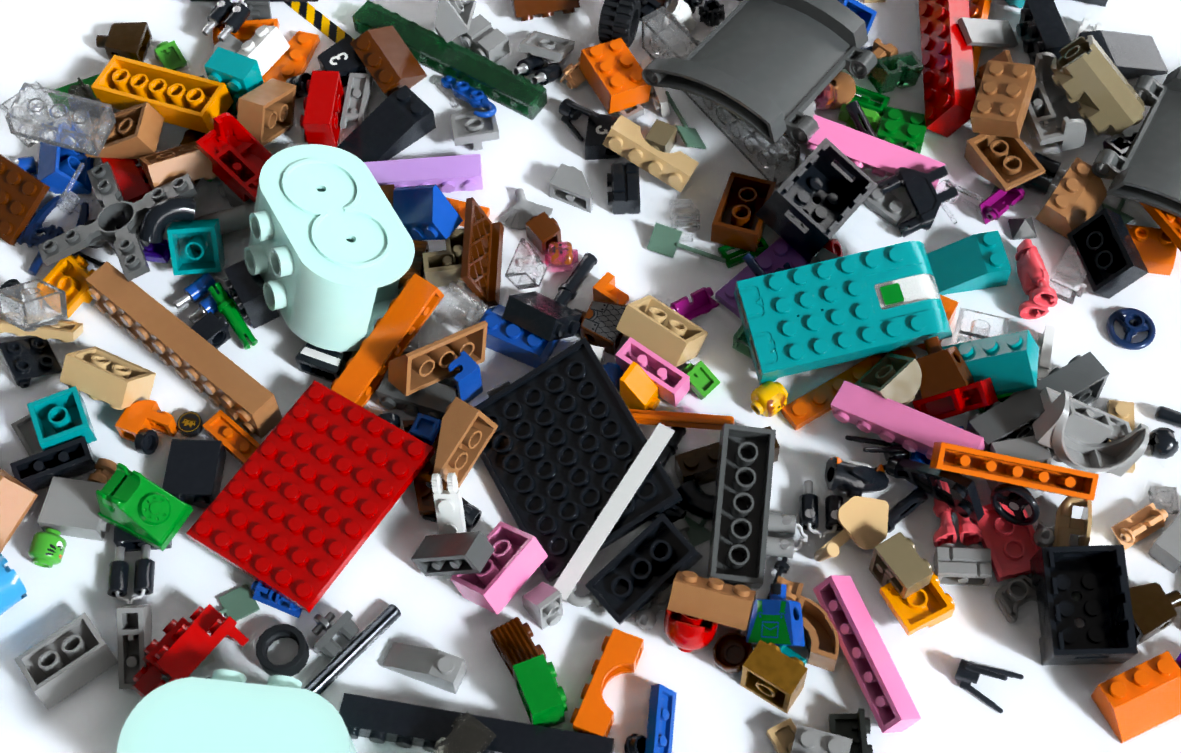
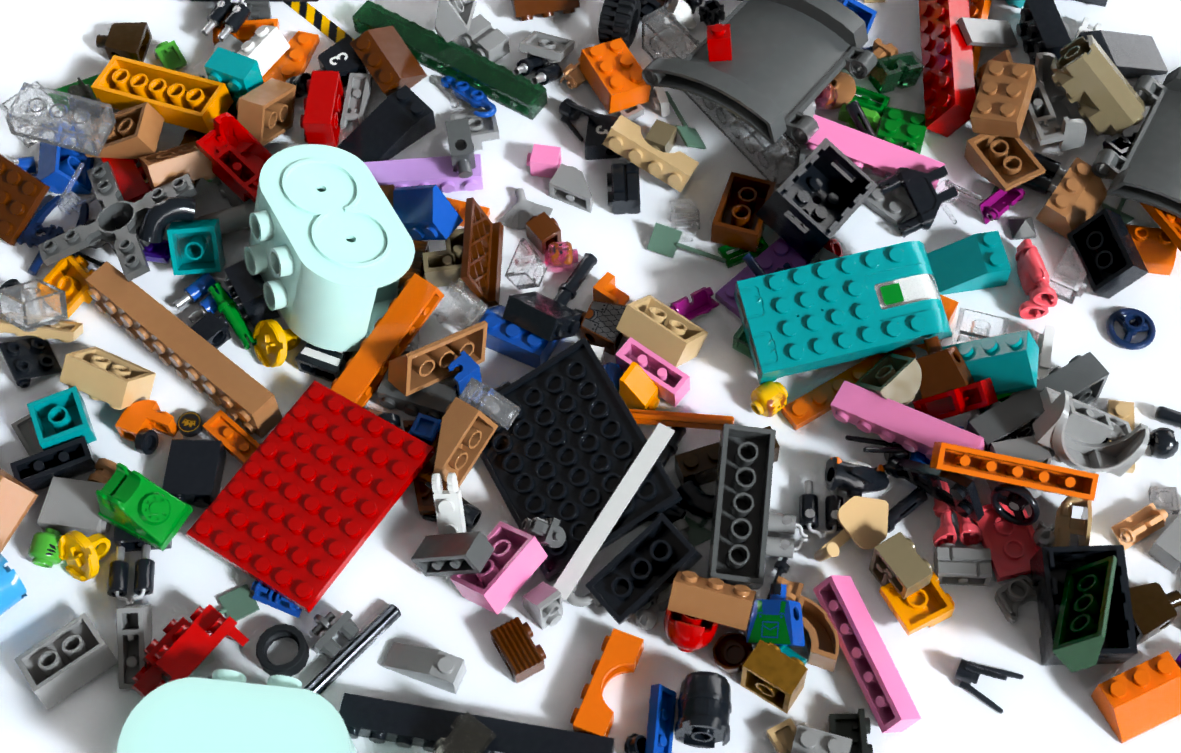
(81, 553): none -> yellow tile
(273, 342): none -> yellow tile
(461, 147): none -> dark grey torso
(490, 403): none -> clear slope
(540, 691): green brick -> none
(544, 160): none -> bright pink brick
(545, 531): none -> dark grey hips
(701, 379): bright green bracket -> none
(704, 710): none -> black piece
(719, 42): none -> red brick
(1084, 614): none -> dark green slope

